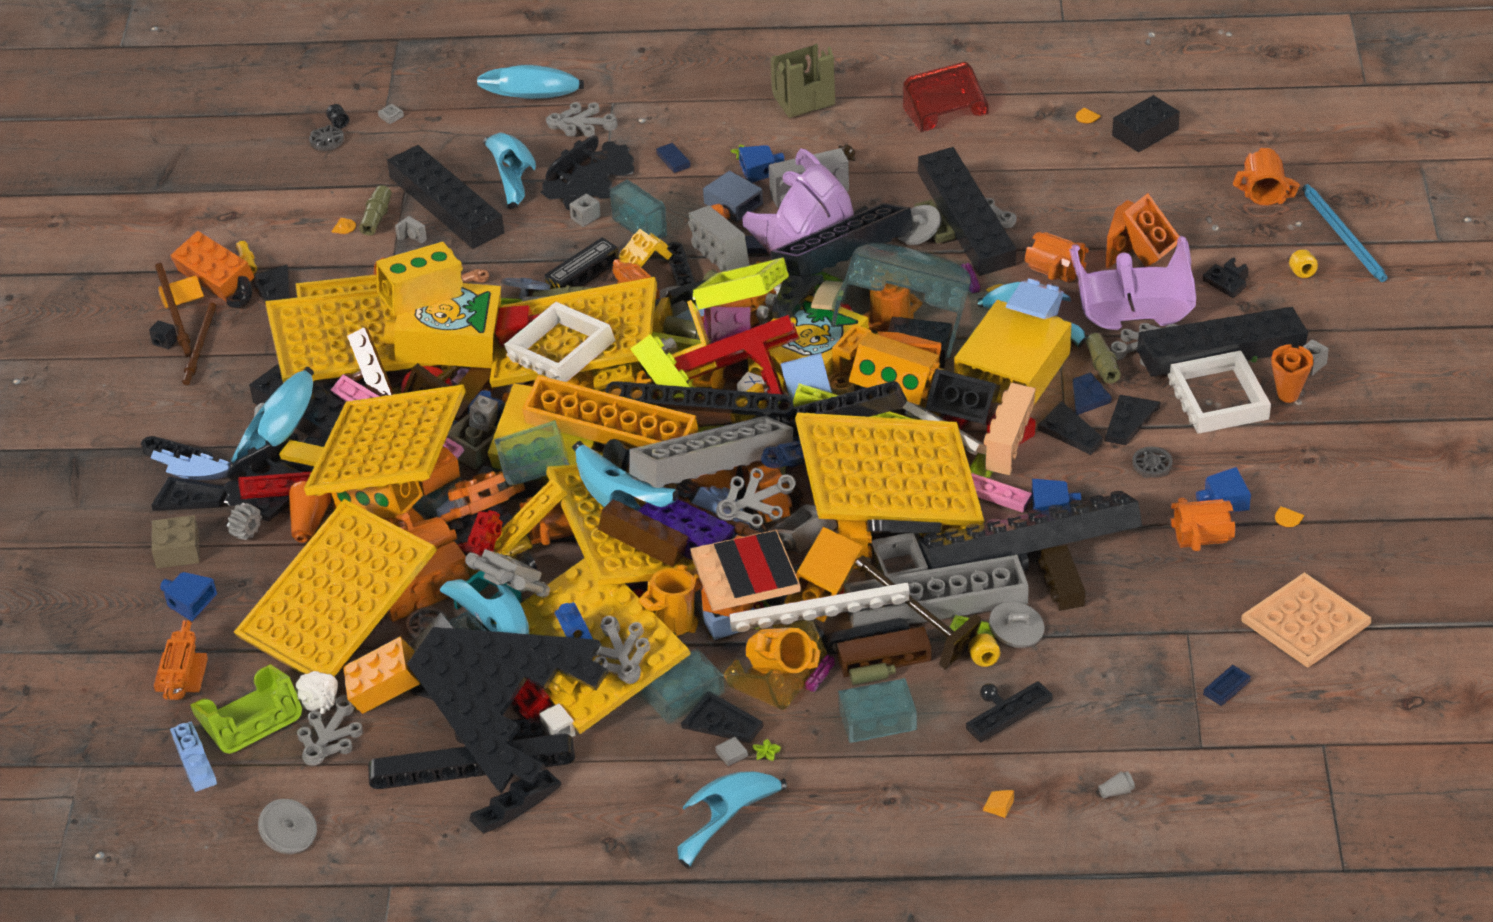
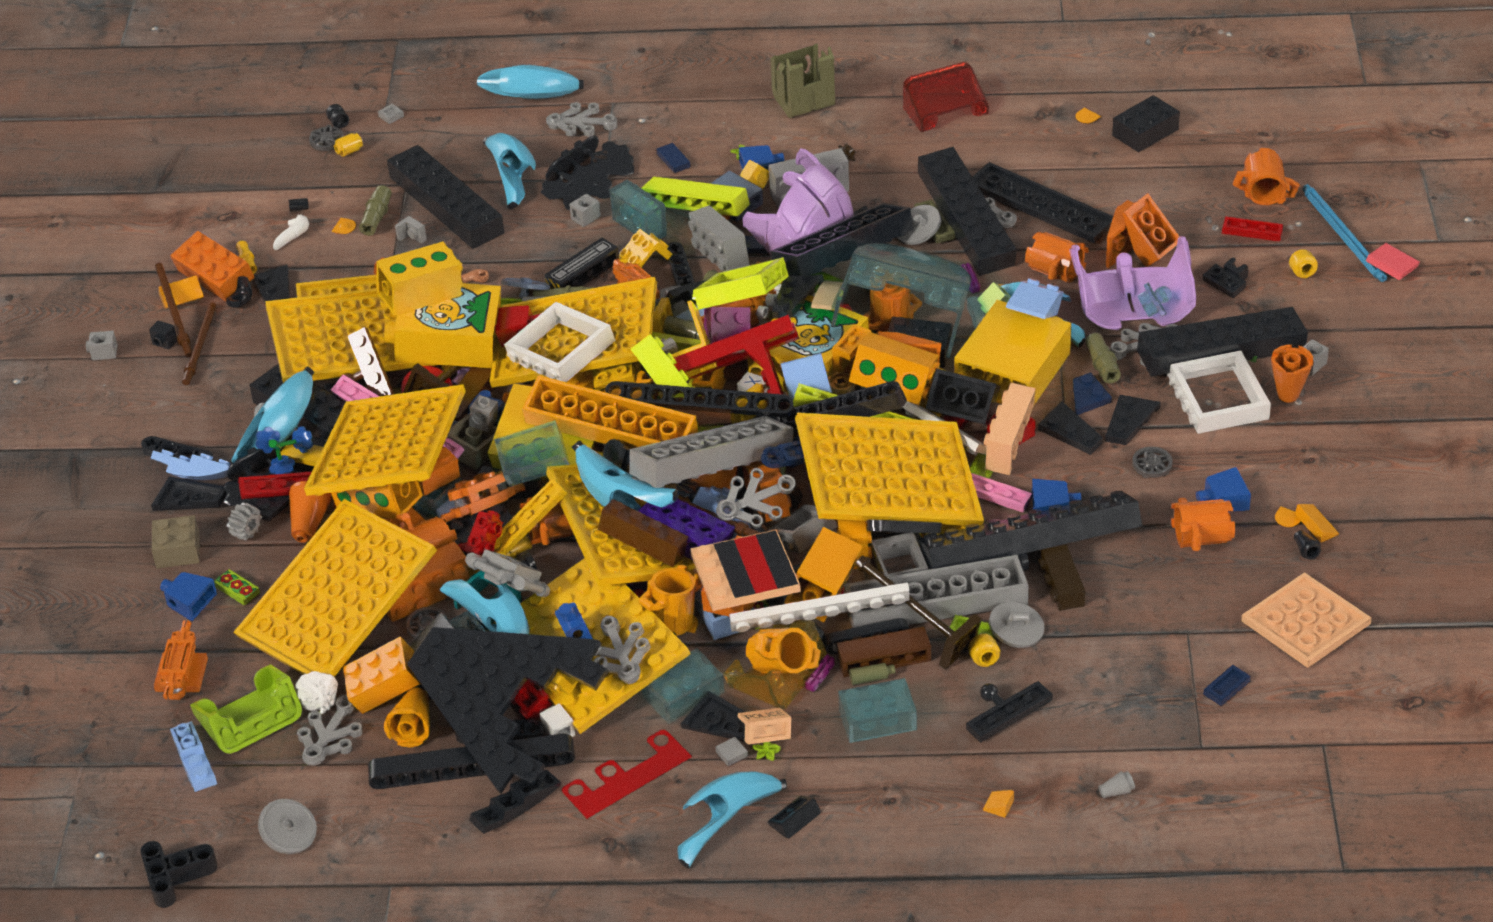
(102, 345): none -> light grey brick
(175, 868): none -> black beam
(236, 587): none -> tile
(269, 440): none -> blue plant
(296, 228): none -> white piece
(298, 204): none -> black piece
(348, 144): none -> yellow brick
(409, 719): none -> light orange cone
(623, 782): none -> red piece
(696, 195): none -> neon yellow brick
(755, 174): none -> yellow brick
(766, 725): none -> light nougat panel
(795, 816): none -> black slope
(974, 310): none -> light grey piece
(991, 294): none -> yellowish green brick
(1042, 202): none -> black plate
(1152, 300): none -> clear light blue hips
(1252, 228): none -> red tile
(1308, 546): none -> black cone
(1315, 522): none -> light orange slope
(1392, 261): none -> coral tile

